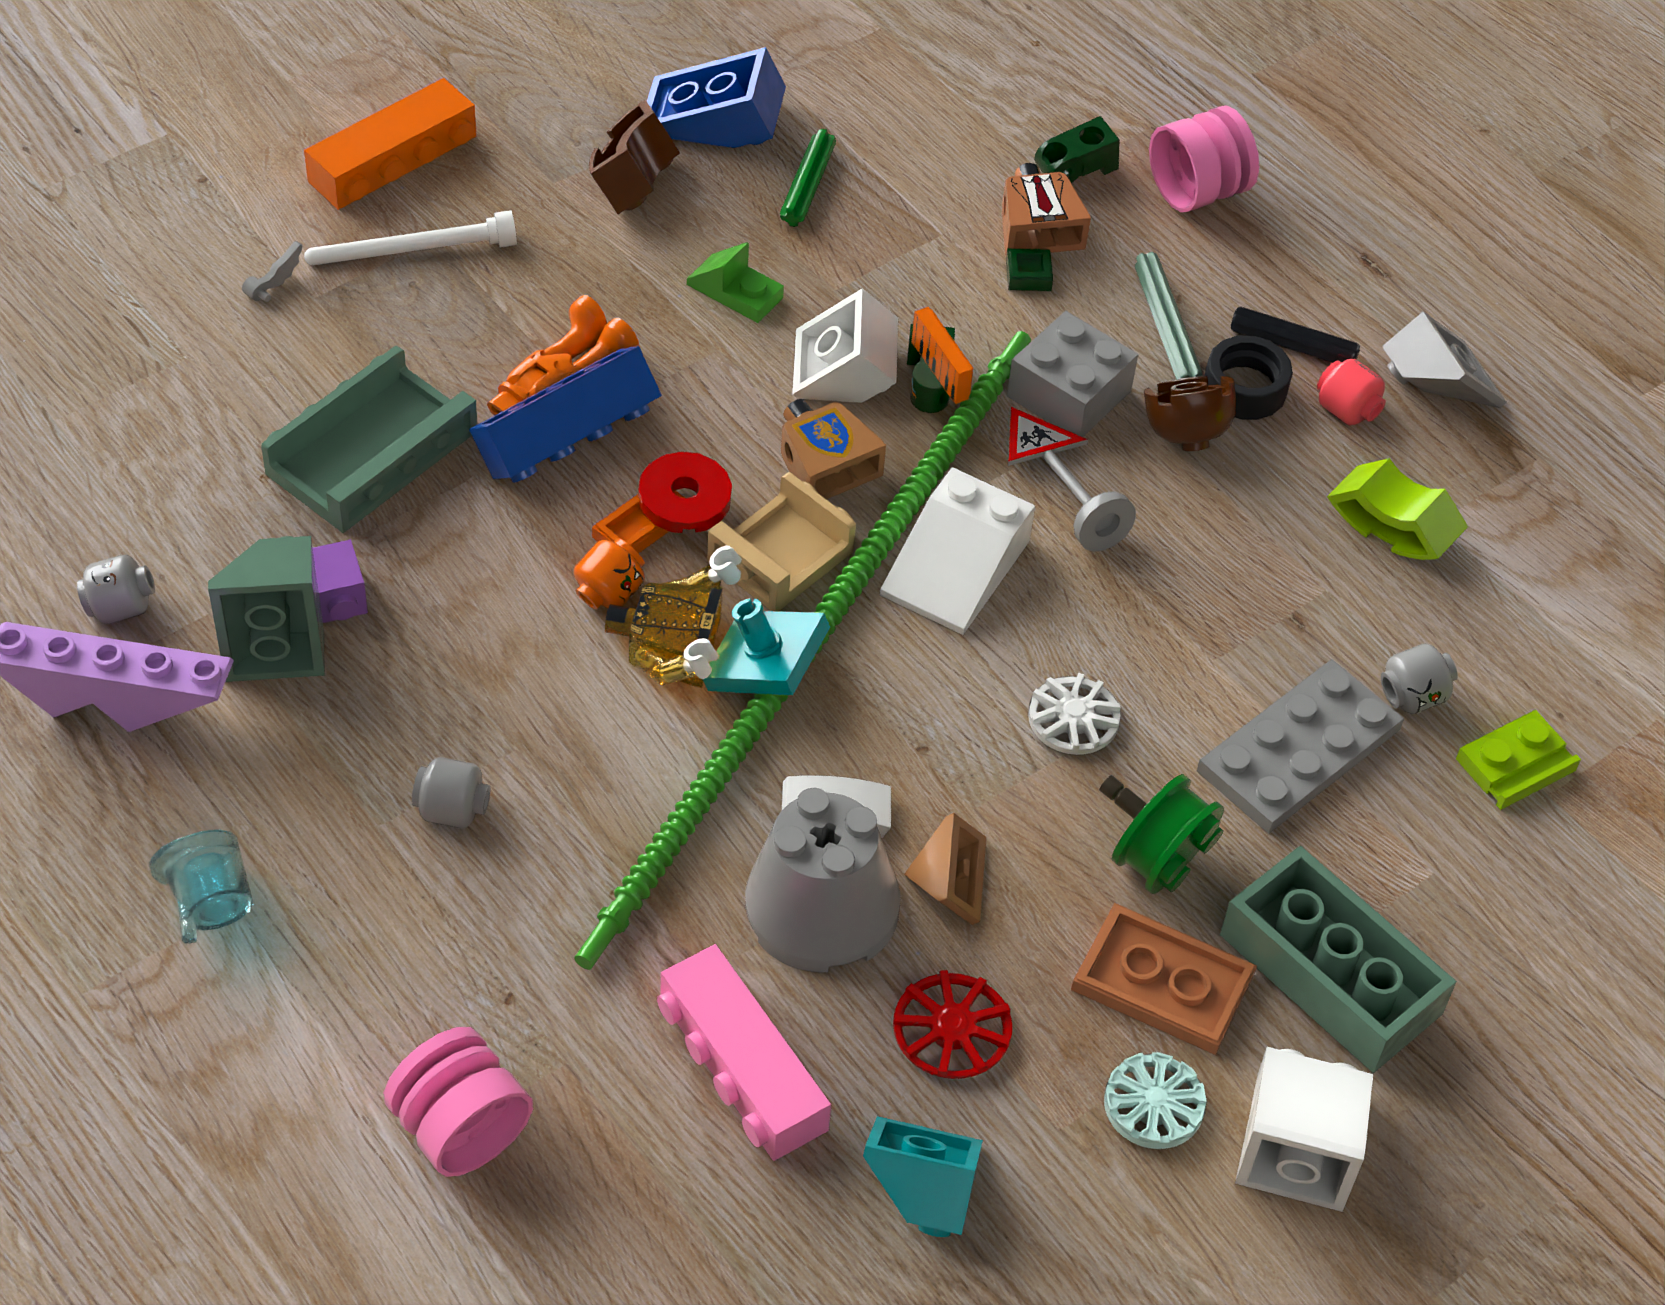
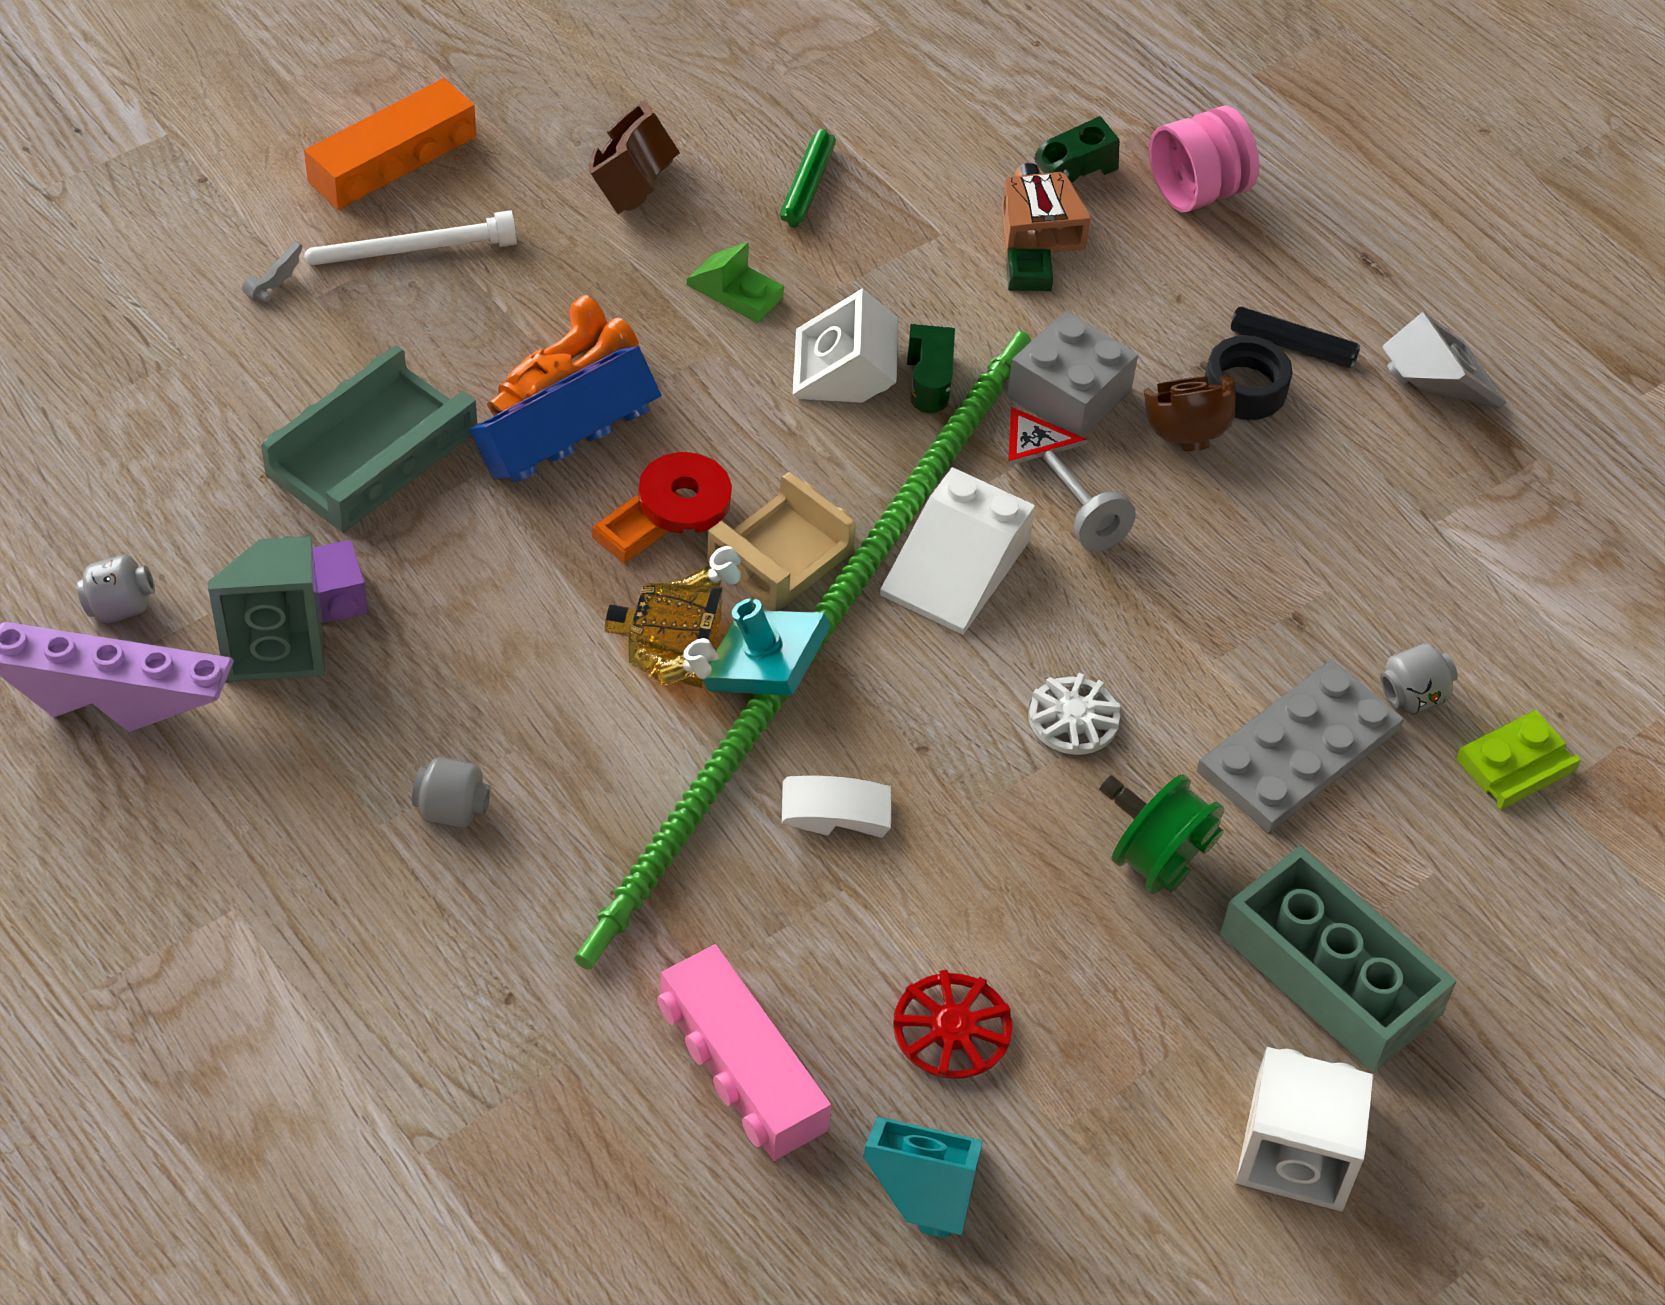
(205, 879): clear light blue hat -> none
(458, 1101): bright pink wheel -> none
(609, 574): orange head -> none
(721, 101): blue slope -> none
(823, 884): light grey cone -> none
(830, 448): medium nougat torso -> none
(942, 355): orange tile -> none
(953, 867): medium nougat slope -> none
(1155, 1100): light aqua wheel -> none
(1164, 978): nougat tile -> none
(1167, 316): axle -> none
(1351, 391): coral head -> none
(1397, 510): lime brick -> none

